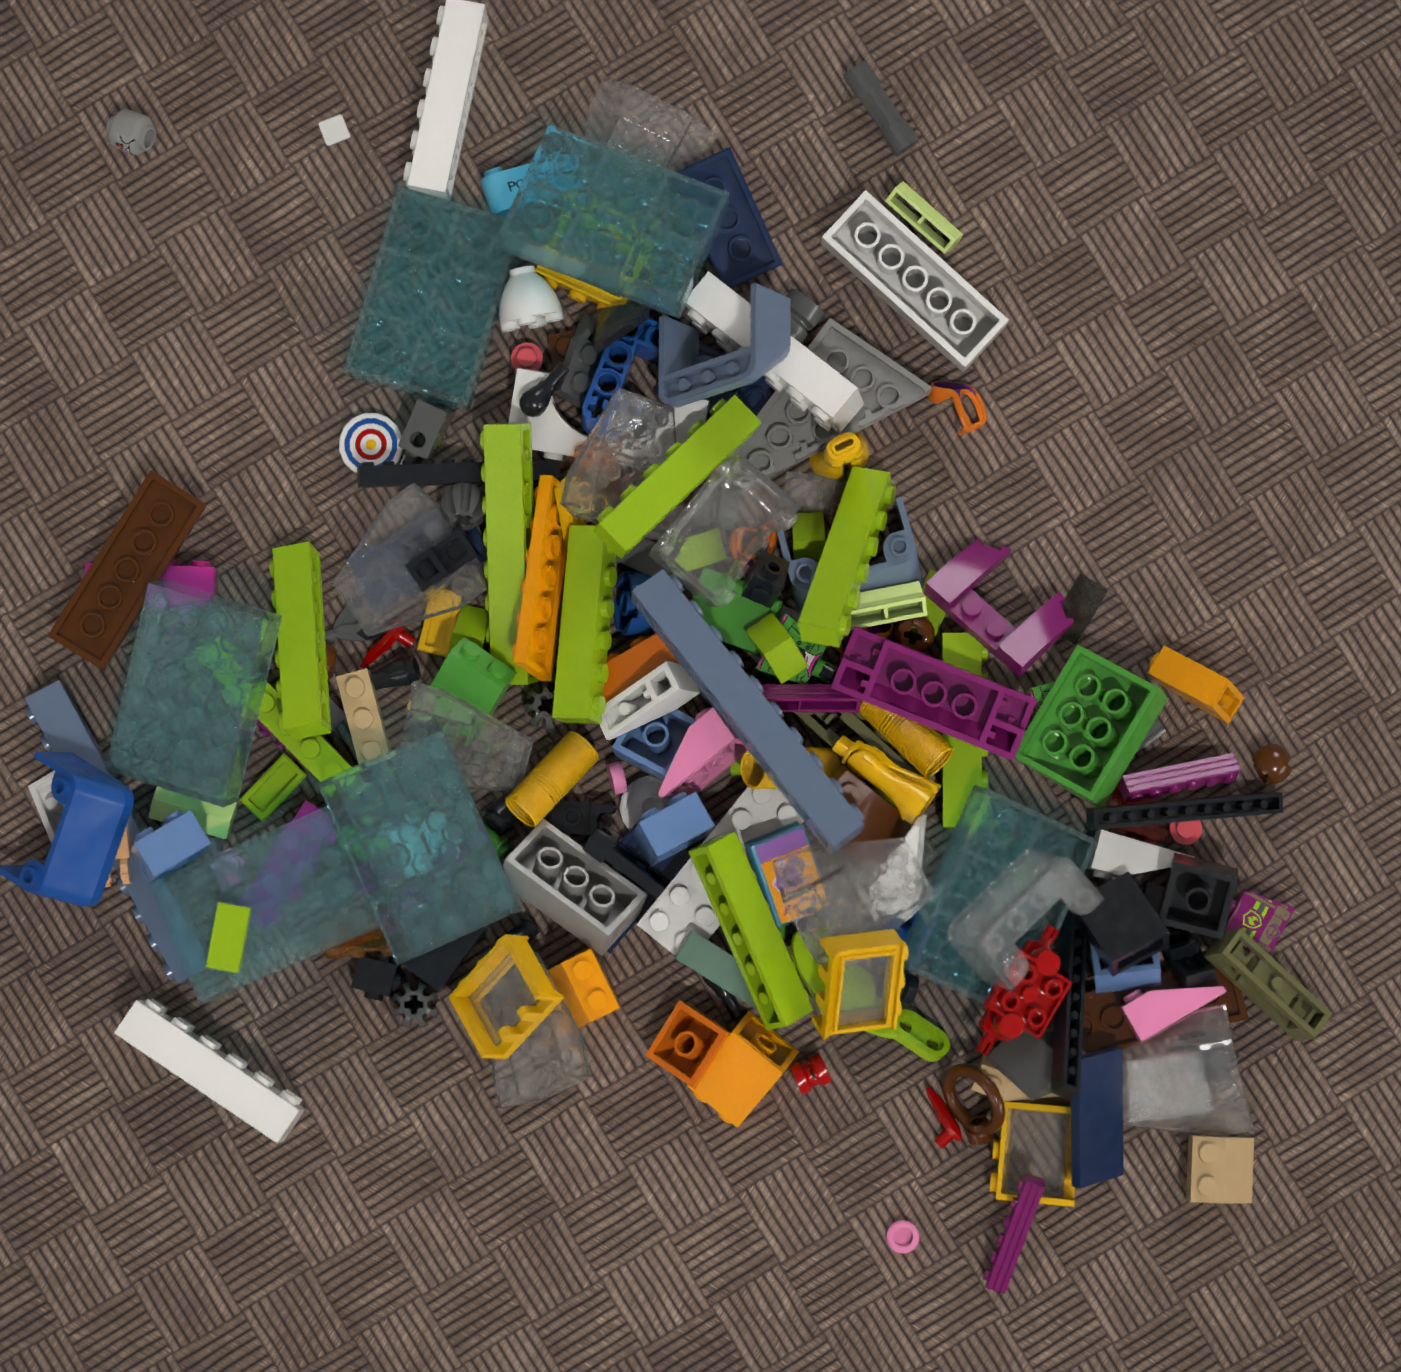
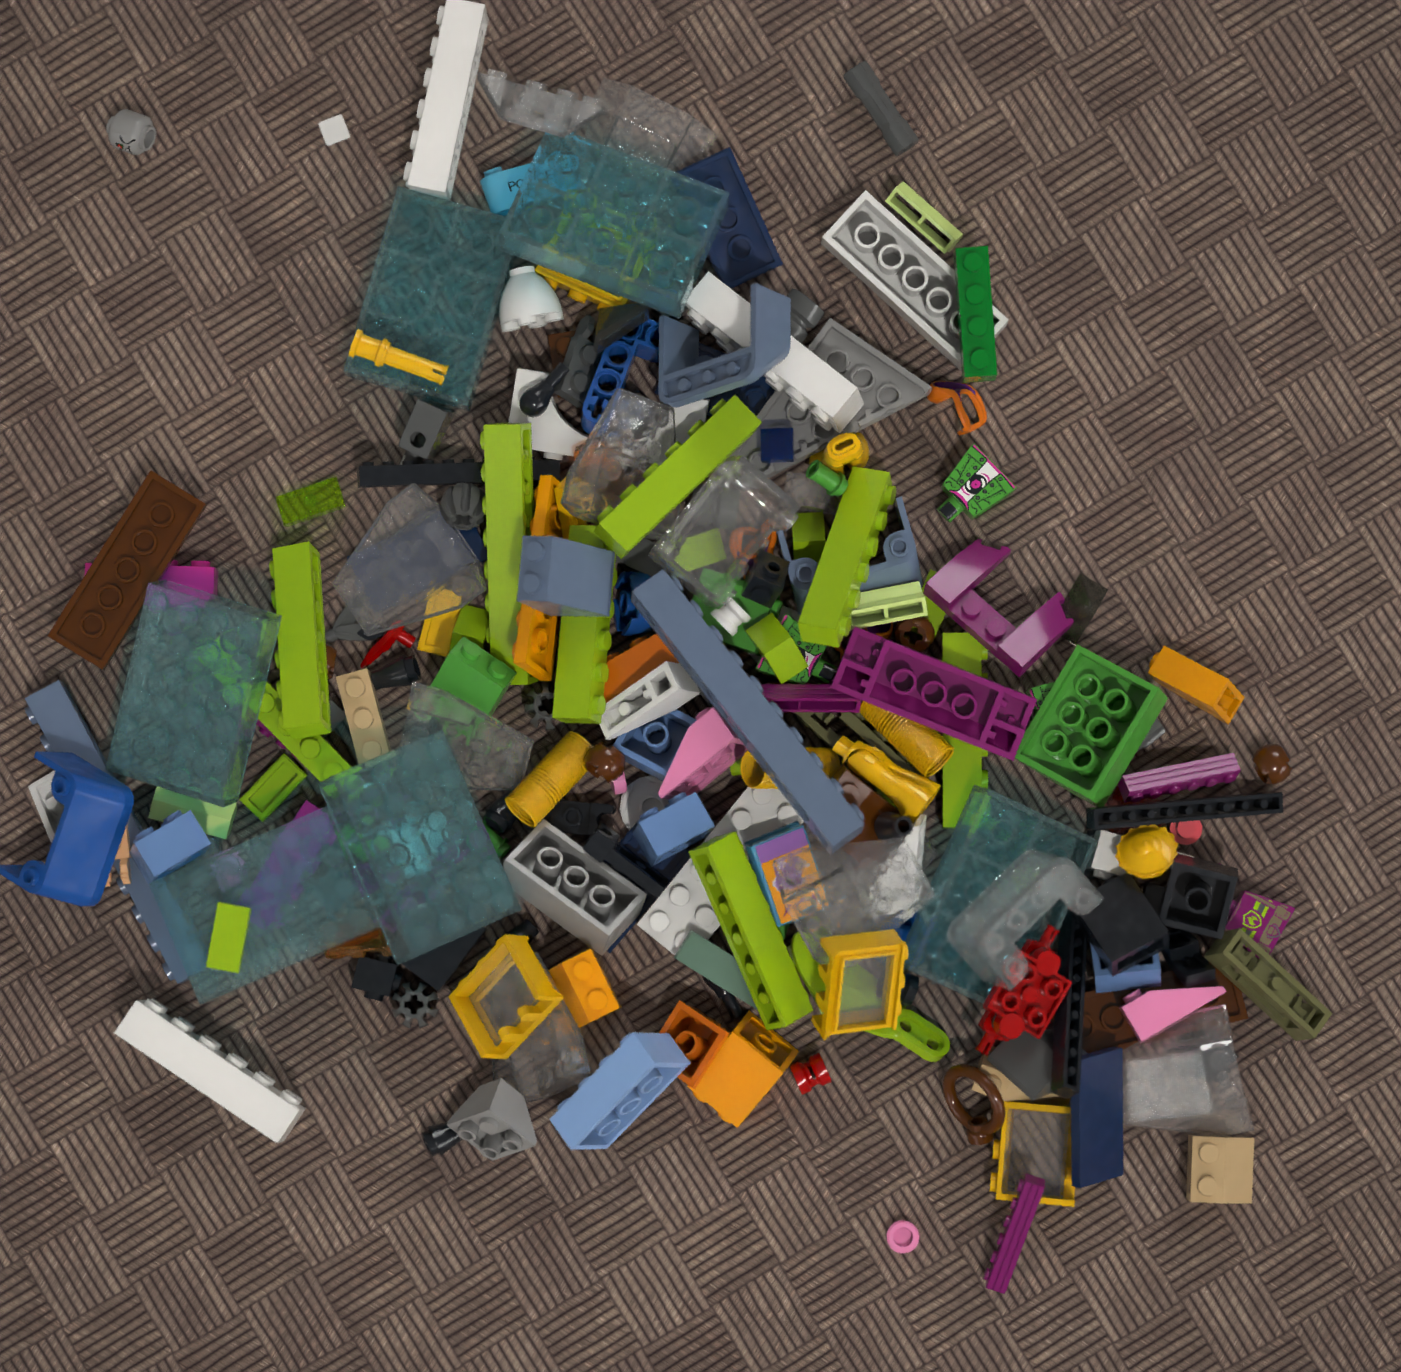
(310, 502): none -> clear neon green slope
(370, 439): tile -> none
(383, 353): none -> yellow pin
(439, 1139): none -> black cone
(442, 560): black slope -> none
(495, 1120): none -> light grey slope
(527, 356): coral plate -> none
(538, 109): none -> clear wedge
(565, 577): none -> sand blue slope
(605, 762): none -> reddish brown piece
(619, 1090): none -> light blue brick
(731, 616): none -> white wheel
(777, 445): none -> clear blue tile
(833, 482): none -> bright green pin
(892, 826): none -> black cone
(946, 1118): red bar -> none
(974, 486): none -> torso
(975, 314): none -> green brick
(1146, 851): none -> yellow piece

